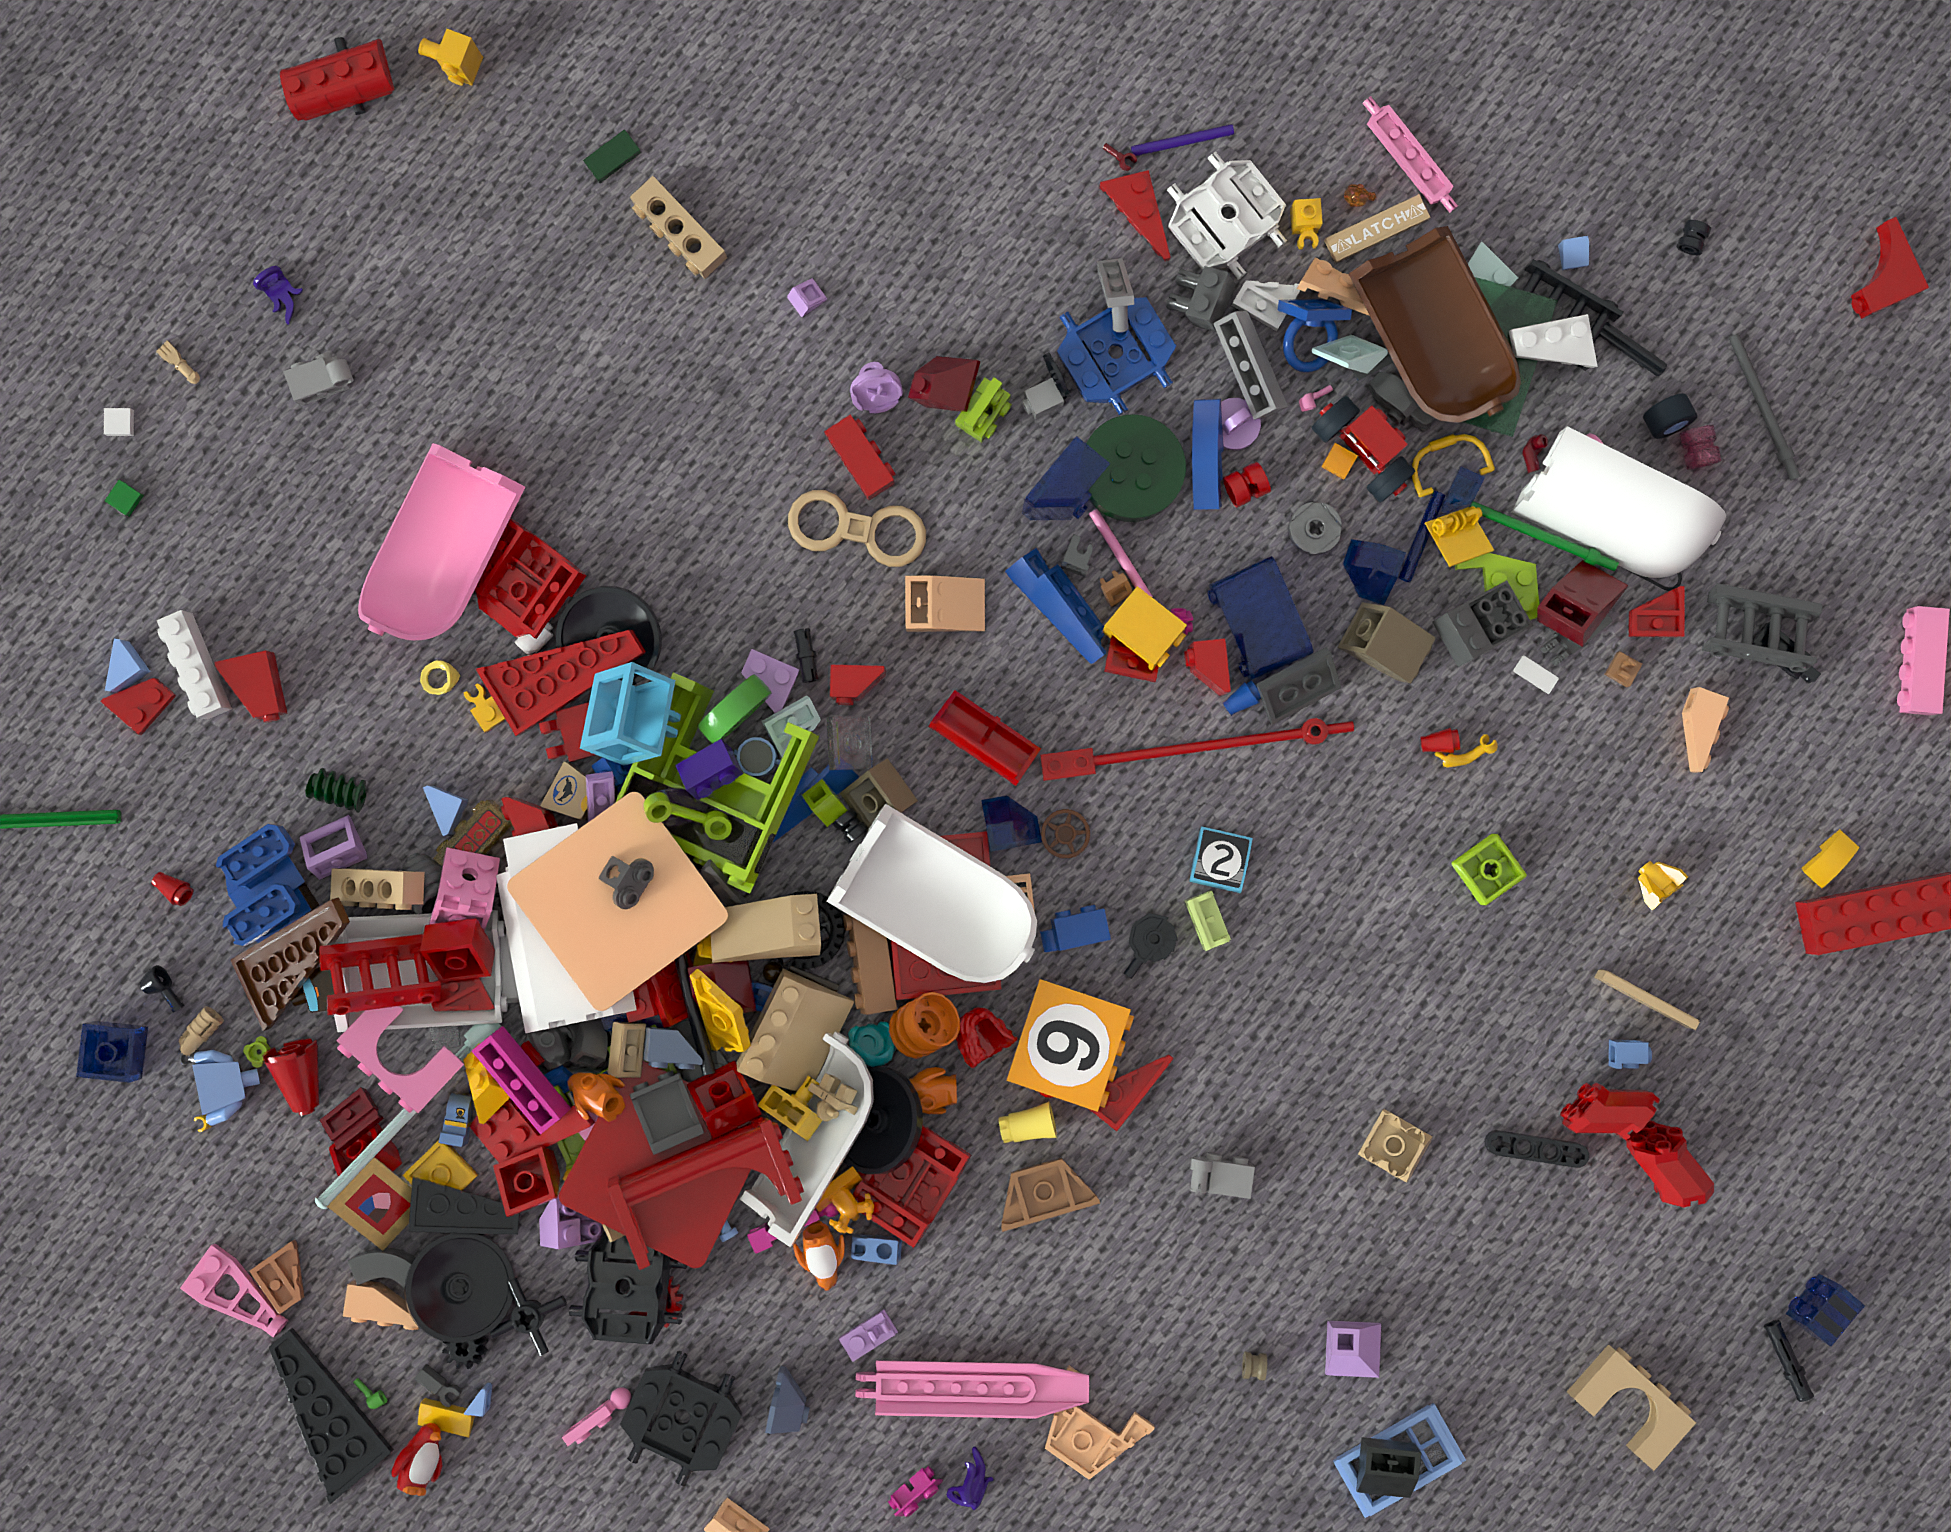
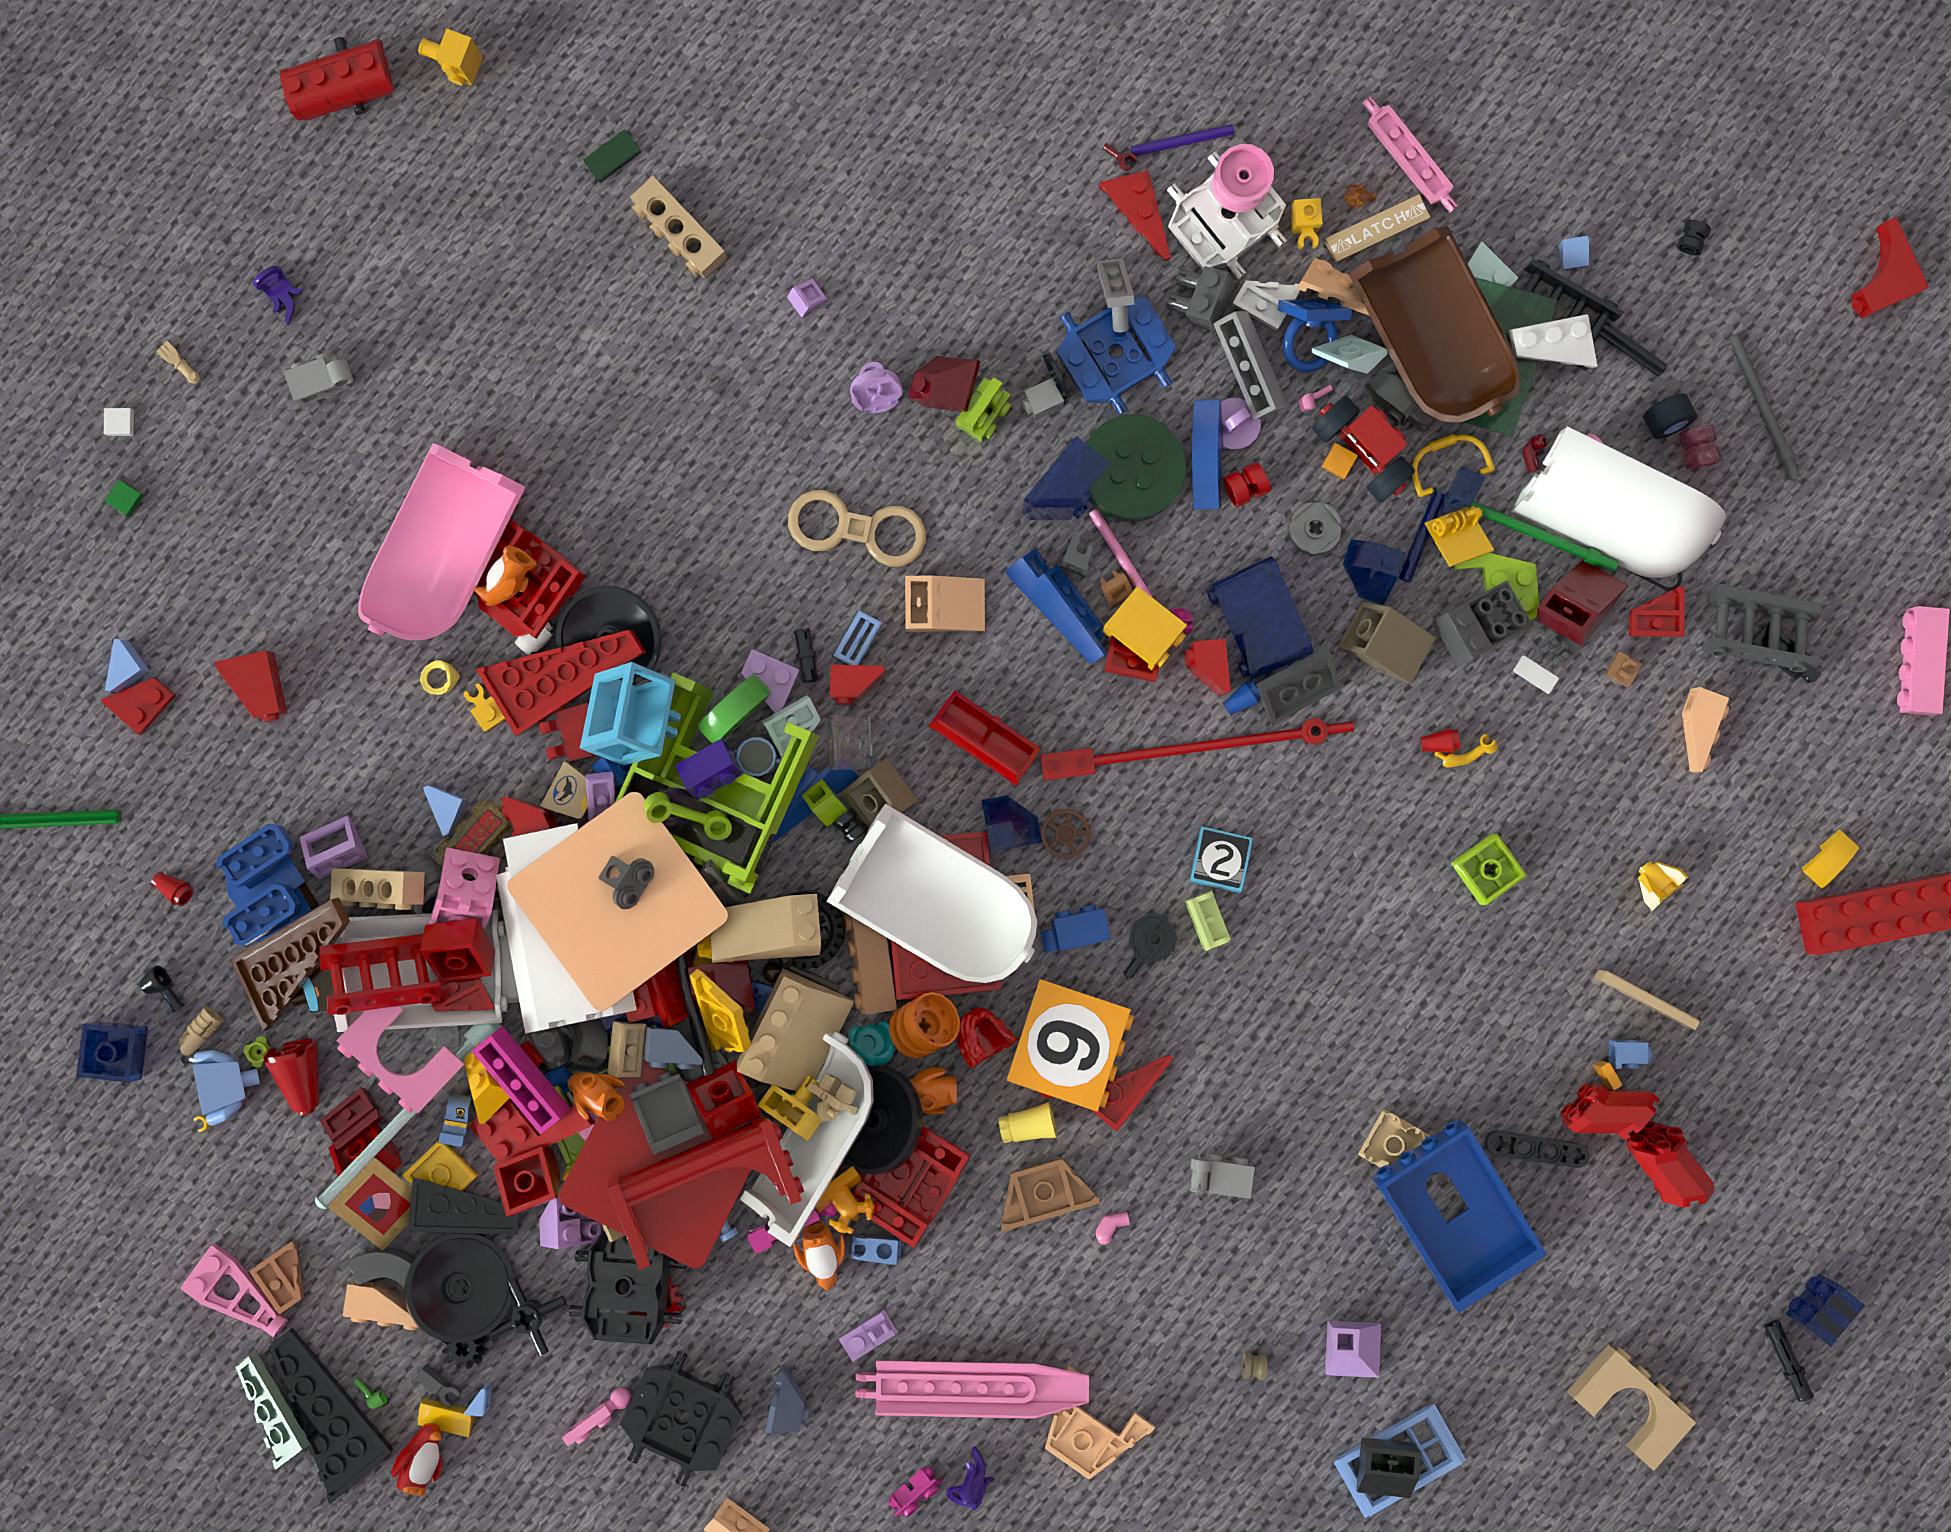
(193, 665): white brick -> none
(271, 1409): none -> sand green wing
(336, 790): dark green piece -> none
(506, 576): none -> orange animal
(847, 659): none -> light blue tile
(860, 456): red brick -> none
(1109, 1224): none -> bright pink arm
(1234, 166): none -> bright pink wheel
(1480, 1244): none -> blue panel
(1607, 1075): none -> light orange tile

